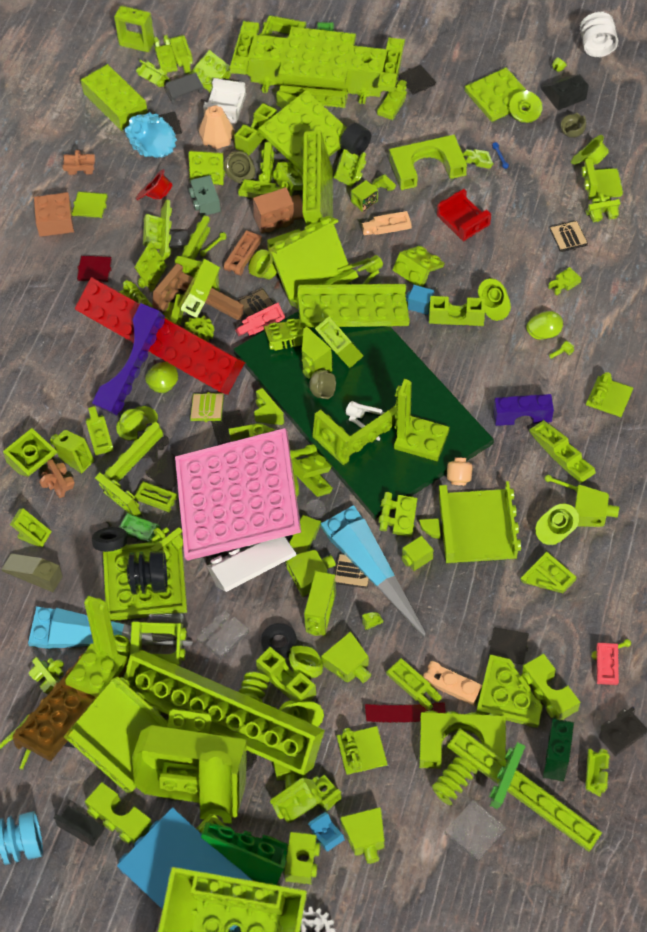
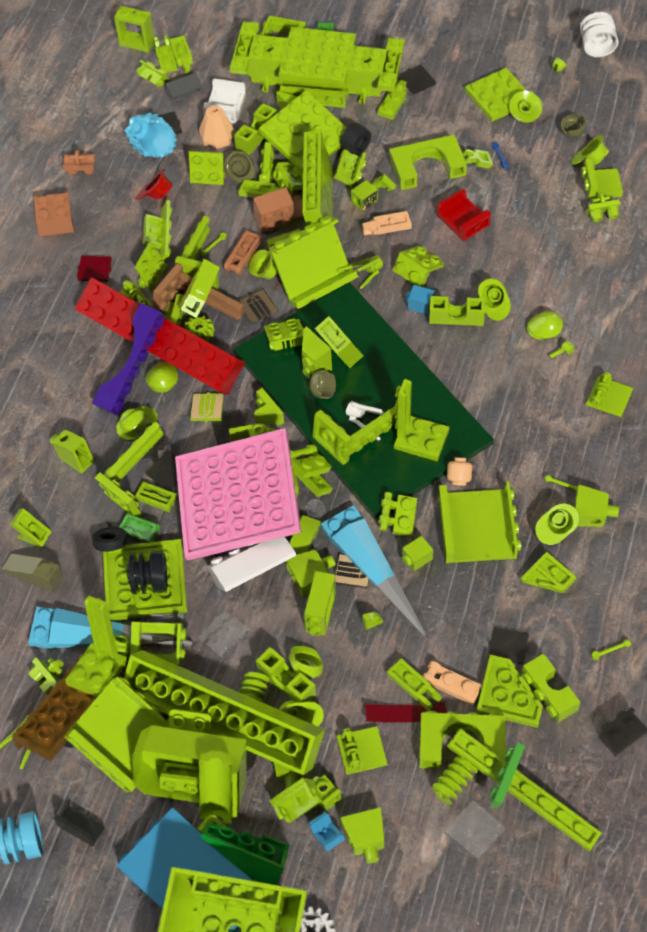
(28, 453): lime slope -> none
(53, 478): nougat hips -> none
(90, 204): lime piece -> none
(98, 432): lime hinge -> none
(113, 96): lime brick -> none
(129, 826): lime arch -> none
(174, 538): lime hips -> none
(178, 239): flat silver plate -> none
(205, 196): sand green brick -> none
(211, 68): lime hinge -> none
(257, 321): coral hinge -> none
(279, 629): black tyre -> none
(301, 845): lime brick -> none
(347, 659): lime torso -> none
(353, 305): lime bracket -> none
(431, 527): lime tile -> none
(510, 408): dark purple arch -> none
(558, 750): dark green window -> none
(561, 451): lime slope -> none
(566, 91): pearl dark grey slope -> none
(566, 280): lime plate -> none
(568, 236): piece -> none
(597, 779): lime hinge -> none
(607, 664): coral plate -> none

